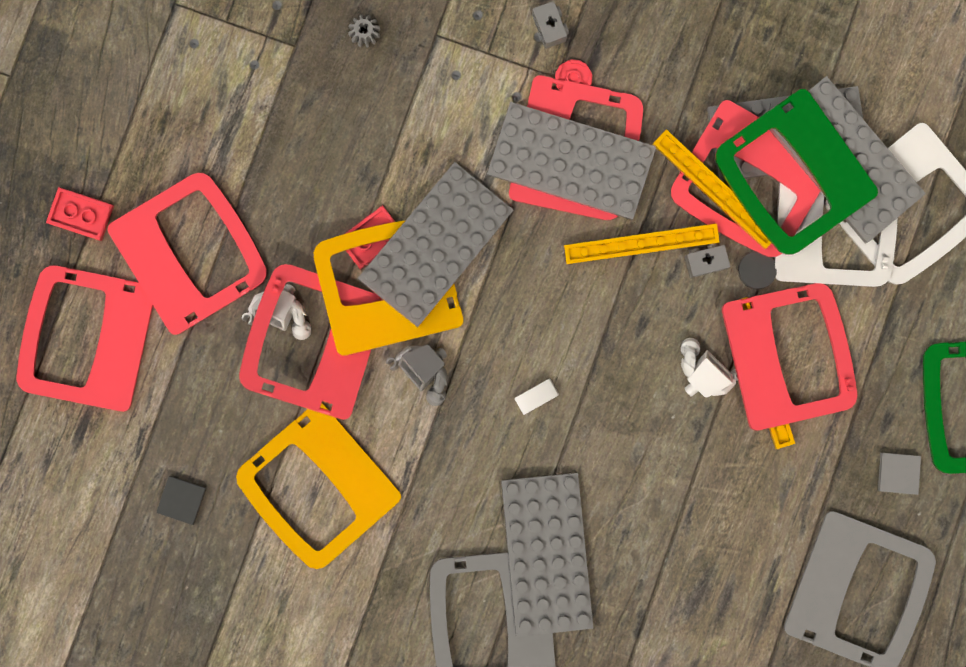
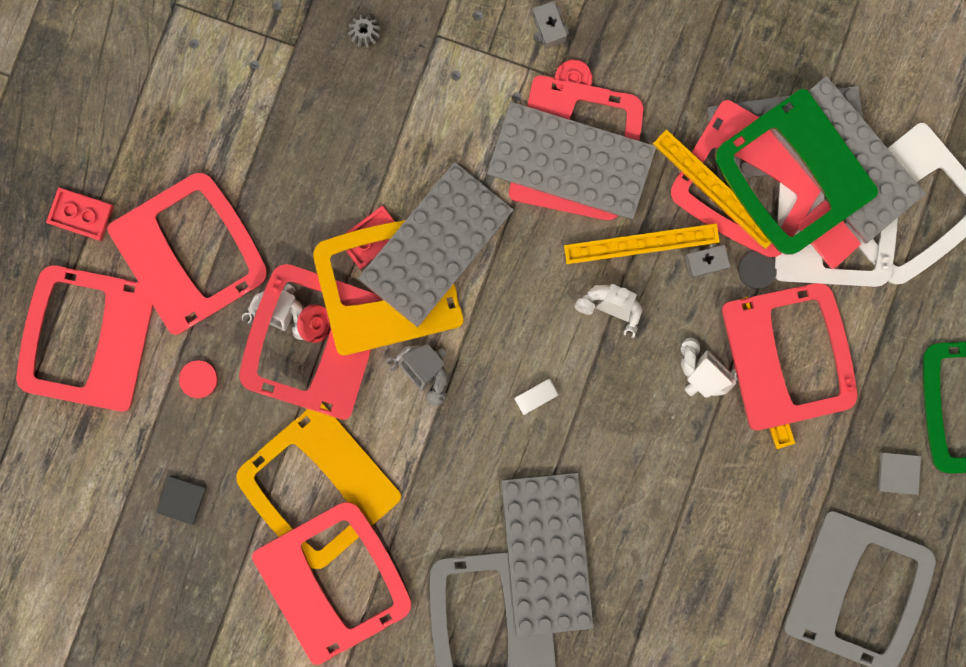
(198, 379): none -> coral tile
(302, 598): none -> coral door
(313, 323): none -> coral tile
(614, 301): none -> white torso
(836, 243): none -> coral tile

